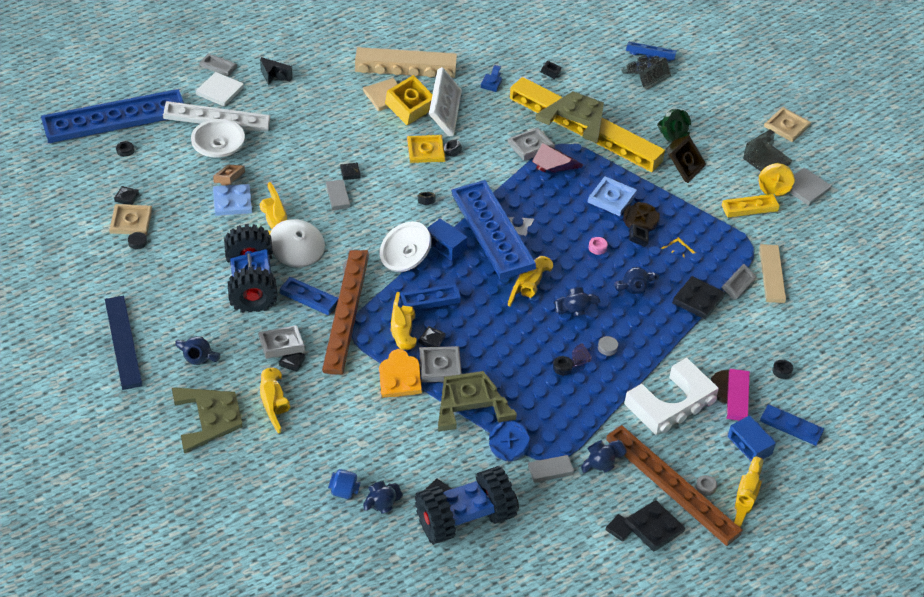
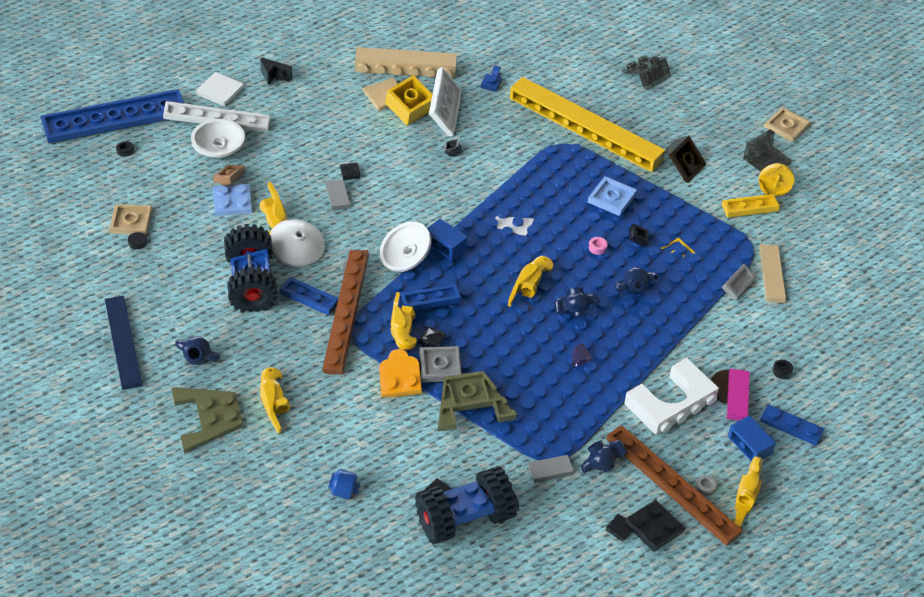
(126, 195): black tile -> none
(218, 64): light grey tile -> none
(281, 341): light grey tile -> none
(292, 361): black tile -> none
(382, 496): dark blue piece -> none
(426, 148): yellow tile -> none
(426, 198): black tile -> none
(493, 229): blue plate -> none
(509, 441): blue tile -> none
(529, 142): light grey tile -> none
(551, 69): black tile -> none
(554, 160): slope -> none
(563, 365): black tile -> none
(578, 109): olive wing -> none
(607, 345): light grey tile -> none
(638, 48): blue plate -> none
(641, 215): dark brown tile -> none
(675, 125): dark green tile -> none
(698, 297): black plate -> none
(808, 186): light grey tile -> none

